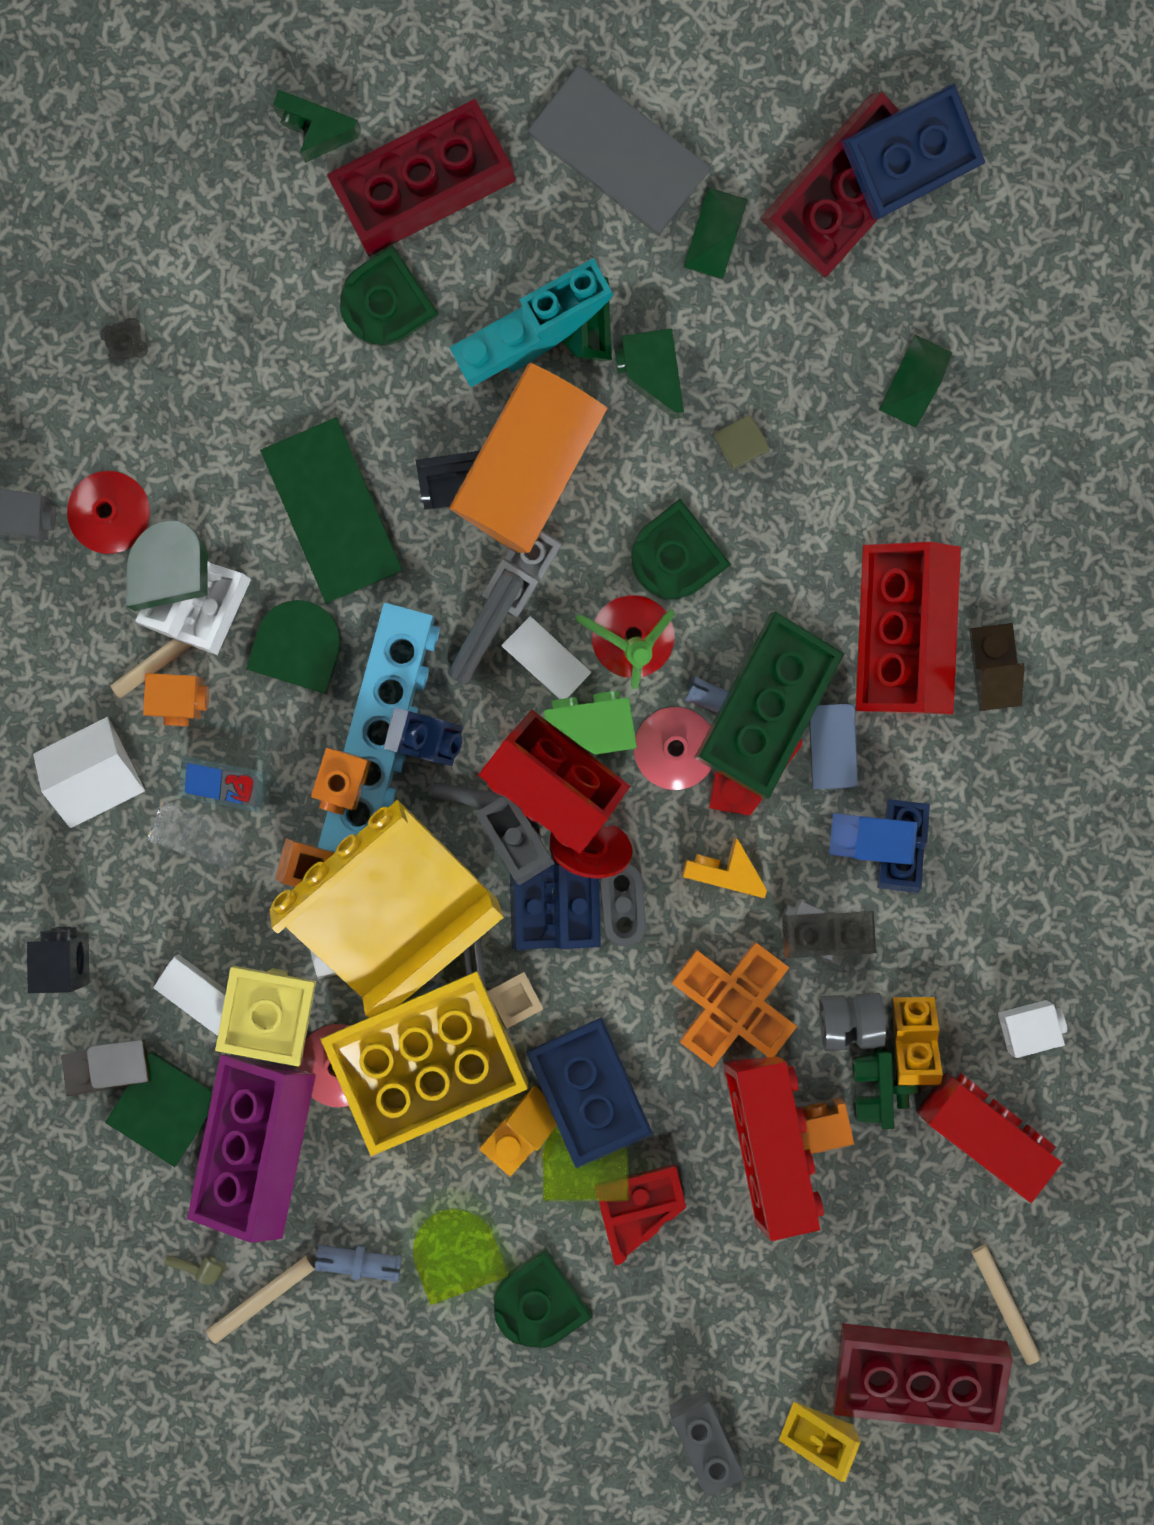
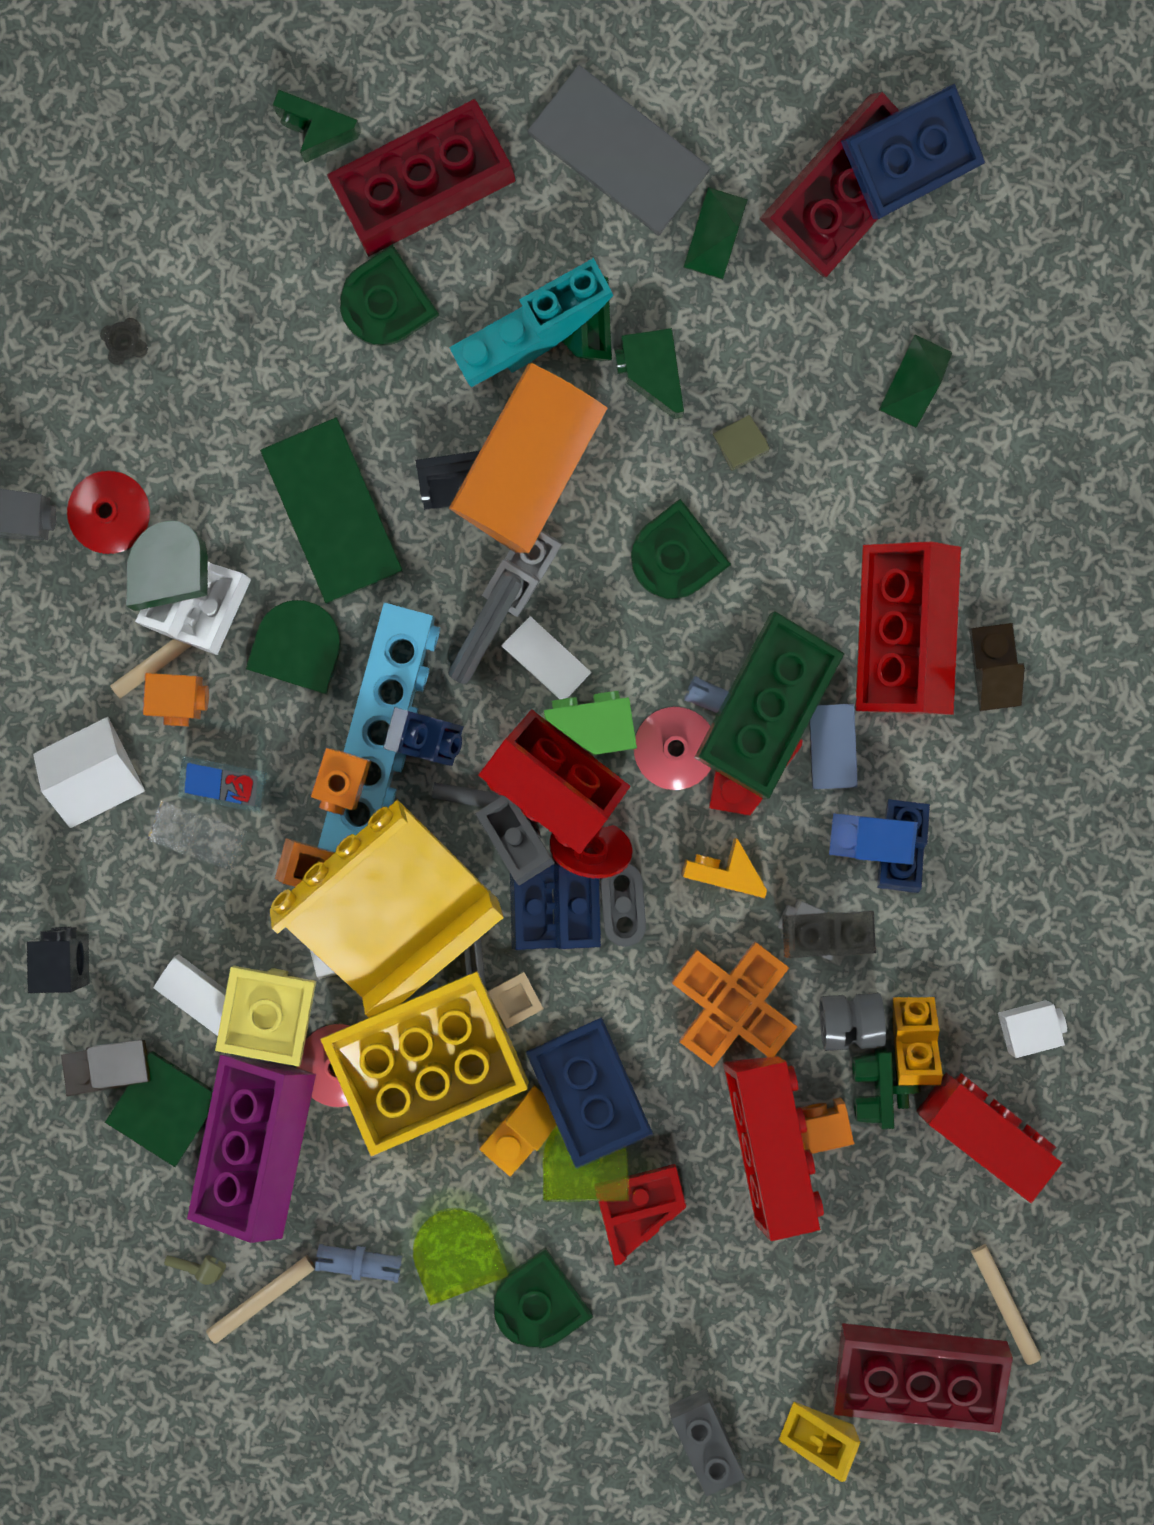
(628, 613): red dish -> none
(636, 649): bright green plant -> none

